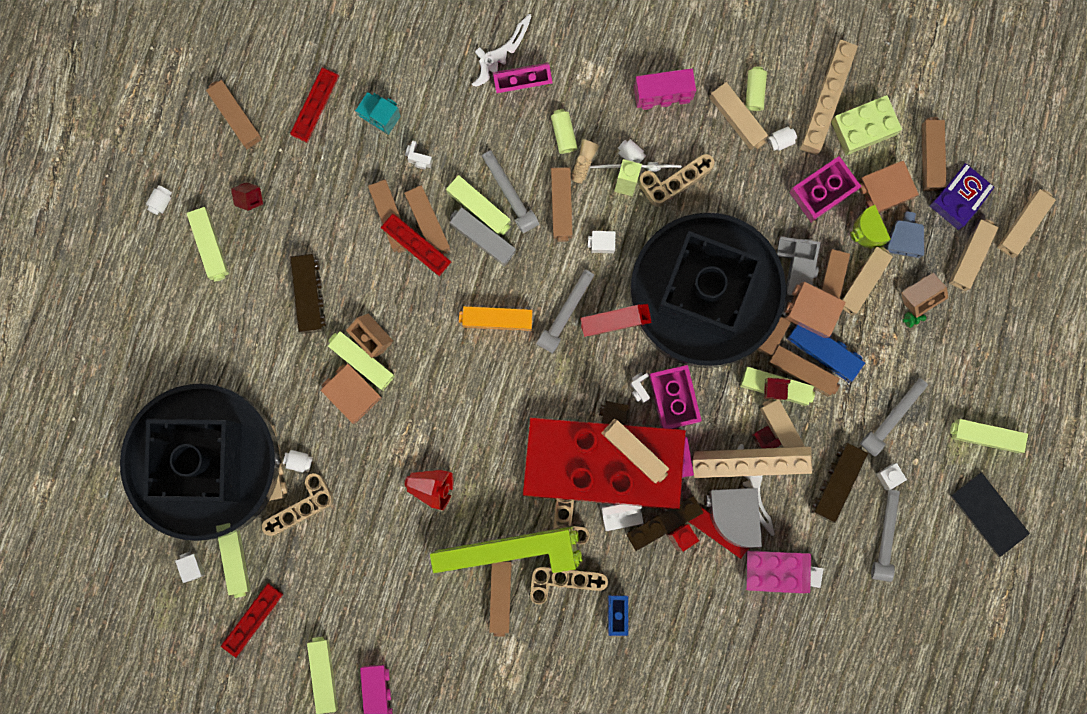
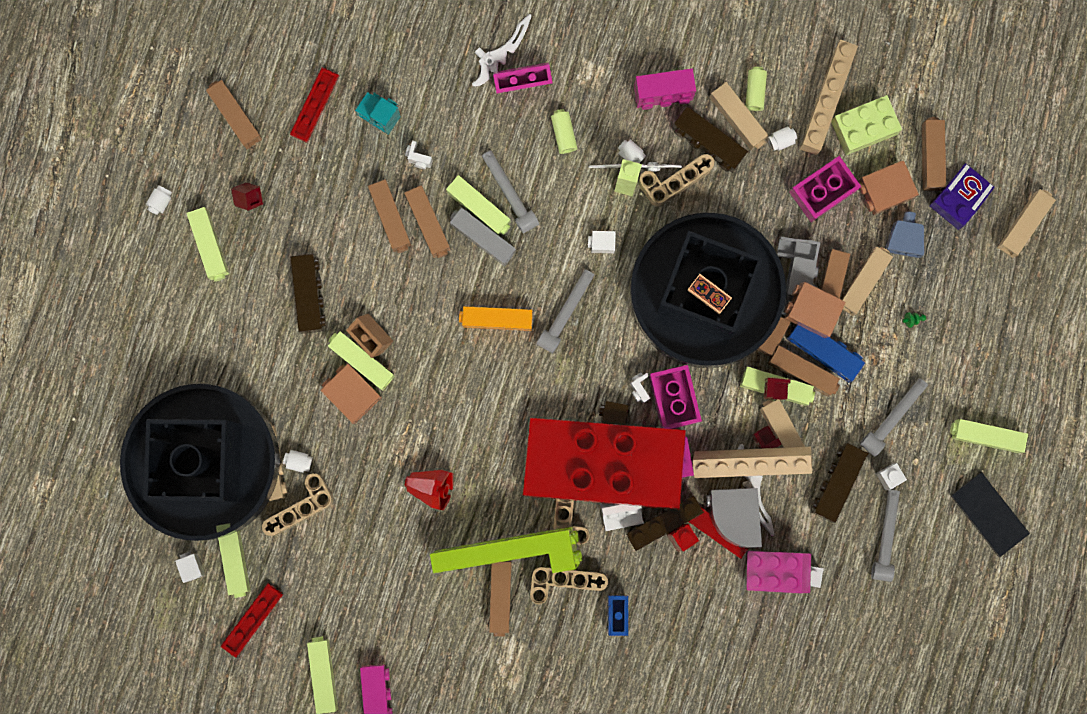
(416, 245): red tile -> none
(561, 204): medium nougat brick -> none
(584, 162): tan piece -> none
(615, 320): brick -> none
(635, 451): tan brick -> none
(709, 139): none -> dark brown brick
(709, 294): none -> tile
(870, 229): lime brick -> none
(924, 295): medium nougat brick -> none
(973, 254): tan brick -> none

